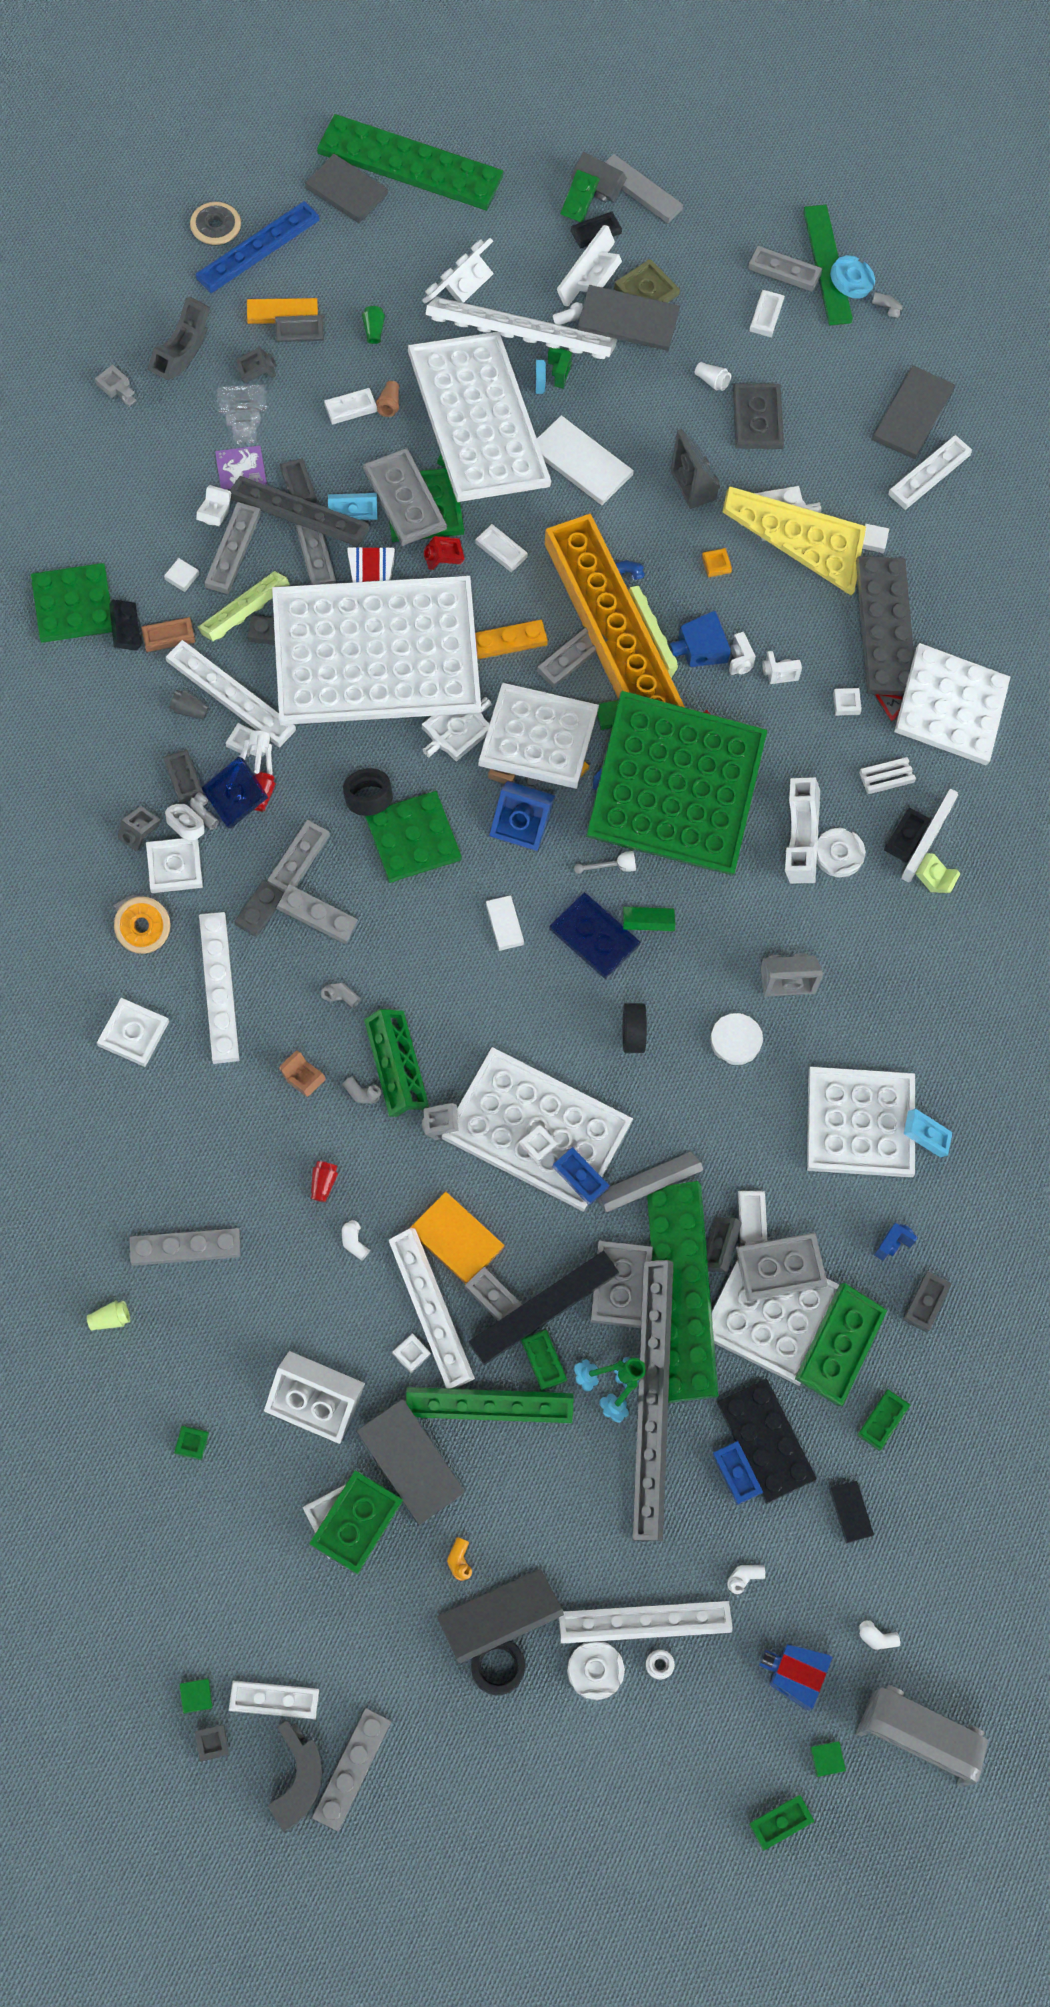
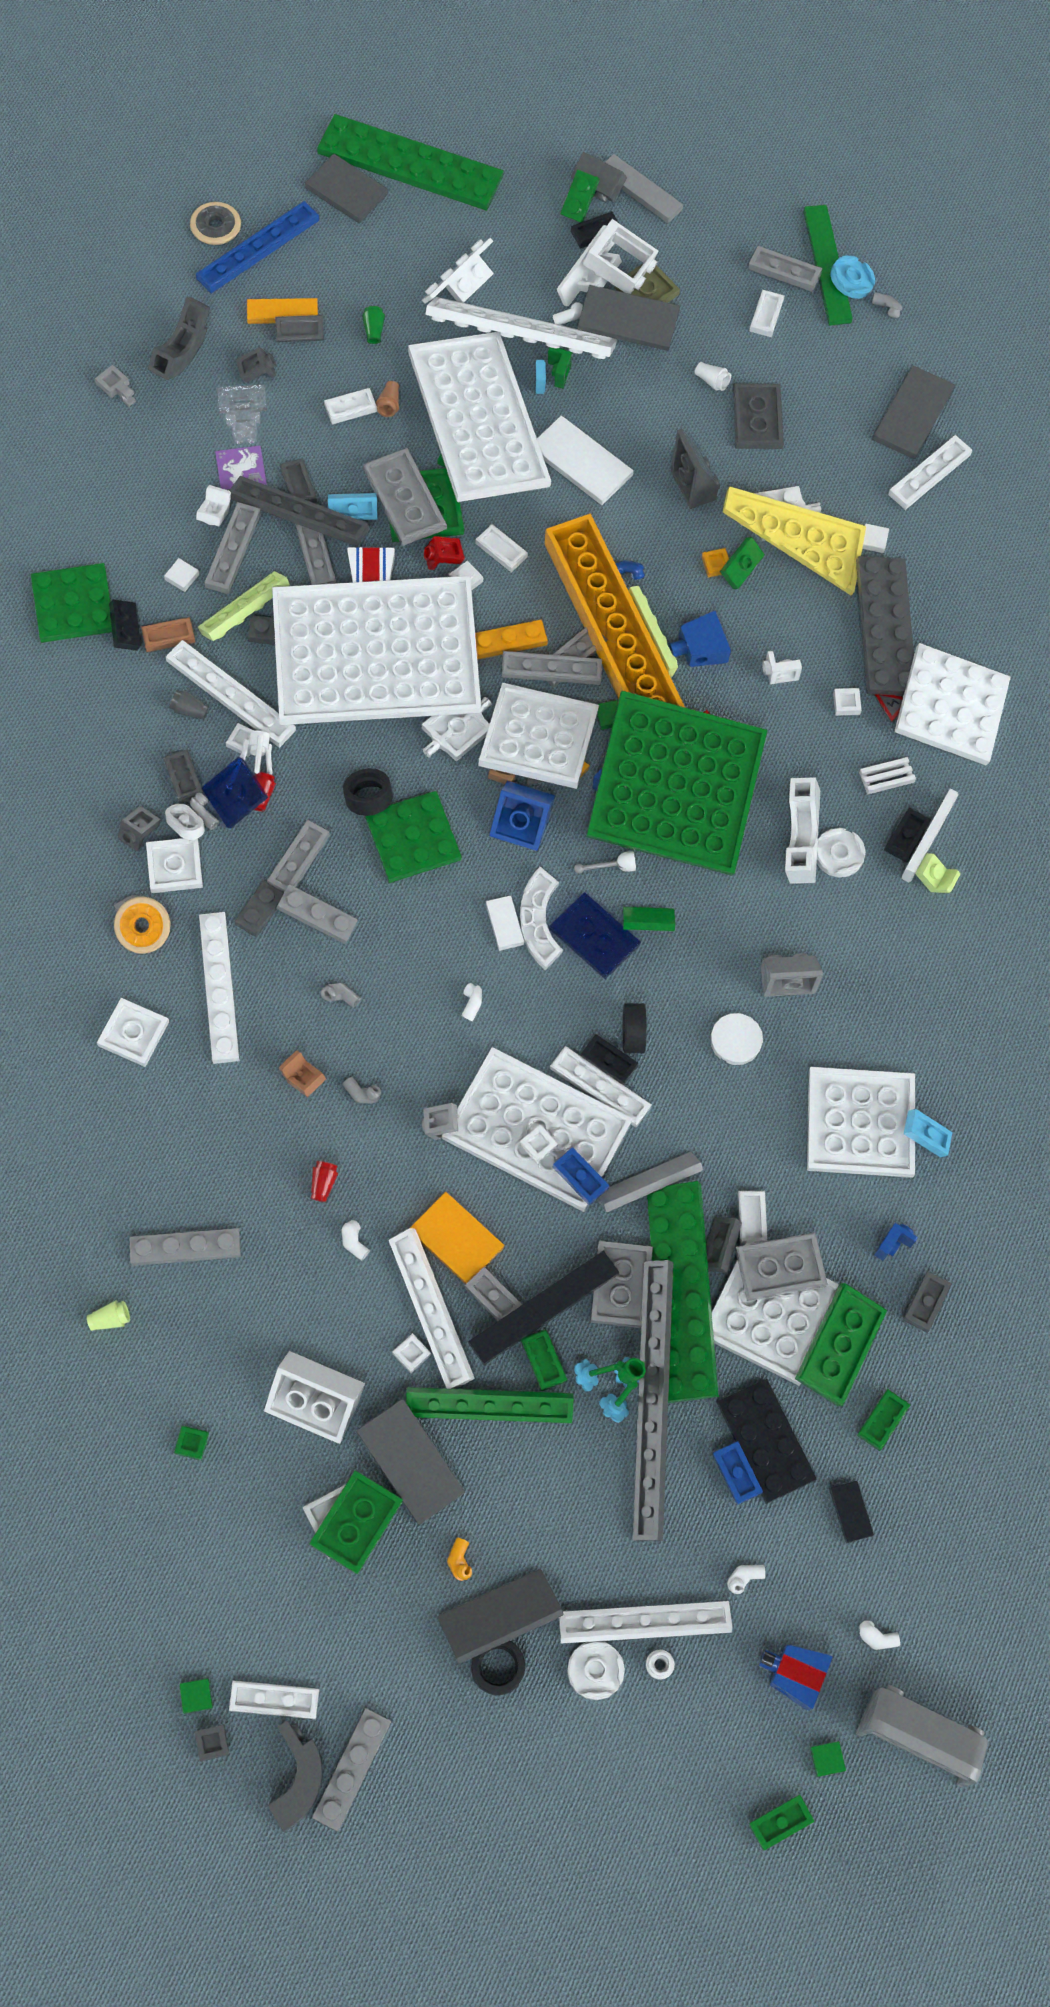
(391, 1062): green fence -> none
(467, 569): none -> white plate
(474, 1002): none -> white arm
(533, 918): none -> white tile
(551, 667): none -> light grey tile
(599, 1085): none -> white tile
(609, 1059): none -> black plate
(630, 243): none -> white window
(742, 563): none -> green plate
(743, 655): white bracket -> none

